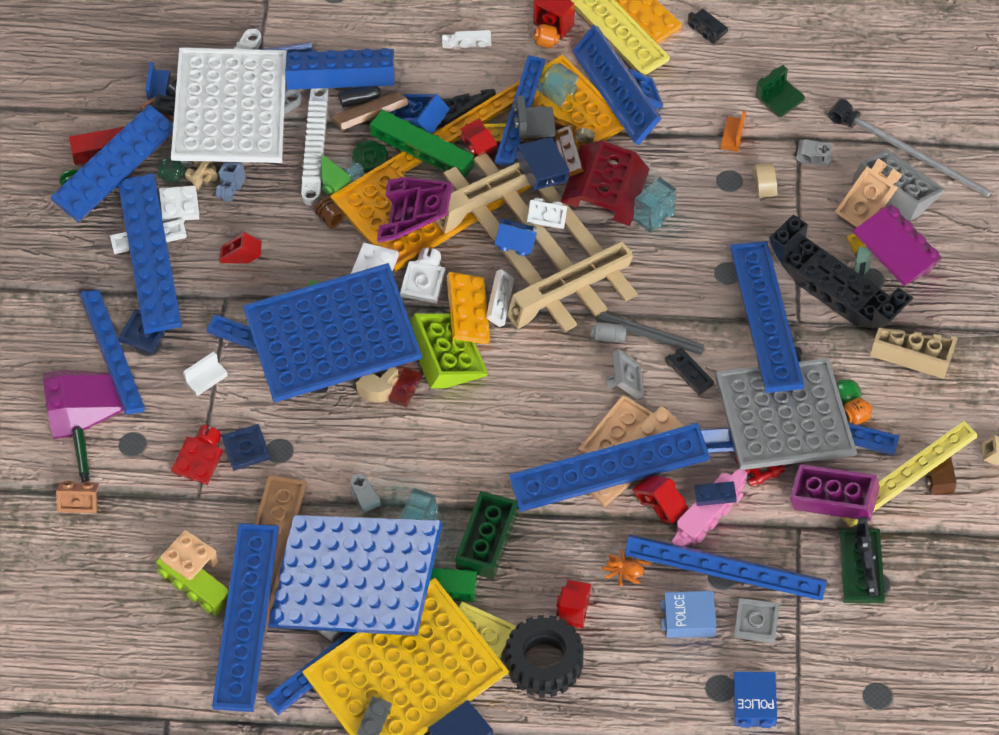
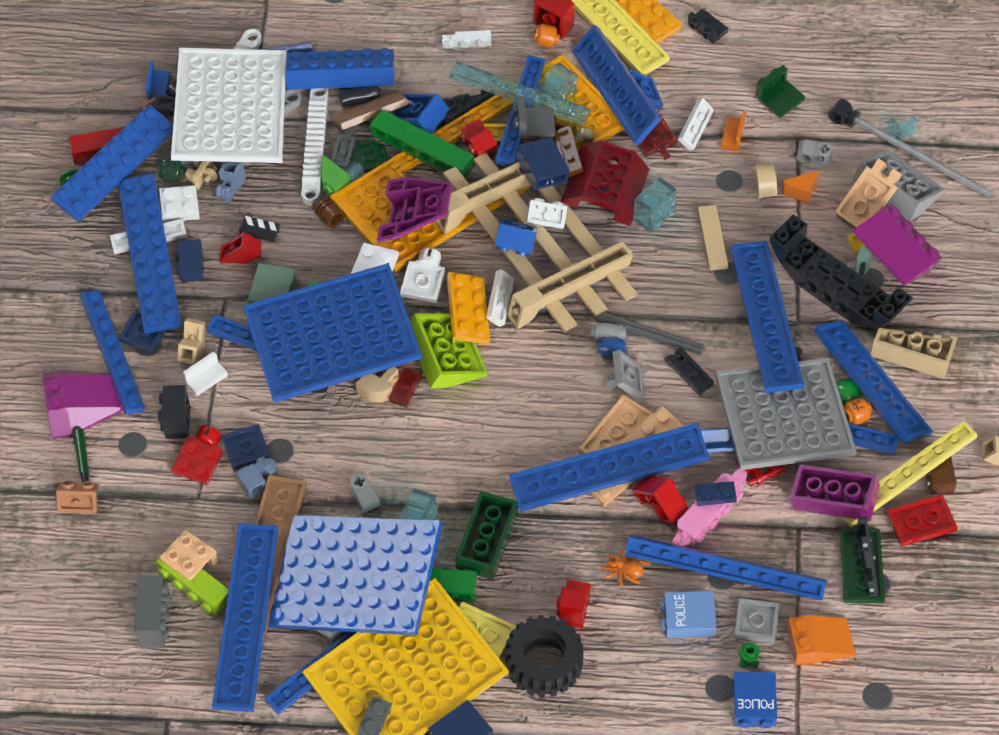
(152, 612): none -> dark grey brick
(174, 411): none -> black brick
(190, 260): none -> dark blue brick
(193, 342): none -> tan brick
(251, 476): none -> sand blue brick
(260, 228): none -> black tile
(271, 281): none -> sand green brick
(344, 148): none -> dark grey hinge
(510, 90): none -> clear light blue plate
(610, 345): none -> blue brick
(658, 140): none -> clear red plate
(695, 124): none -> white plate
(712, 237): none -> tan tile
(749, 654): none -> green brick
(801, 186): none -> orange slope
(819, 639): none -> orange slope
(873, 381): none -> blue plate
(904, 129): none -> clear light blue bracket
(921, 520): none -> red plate

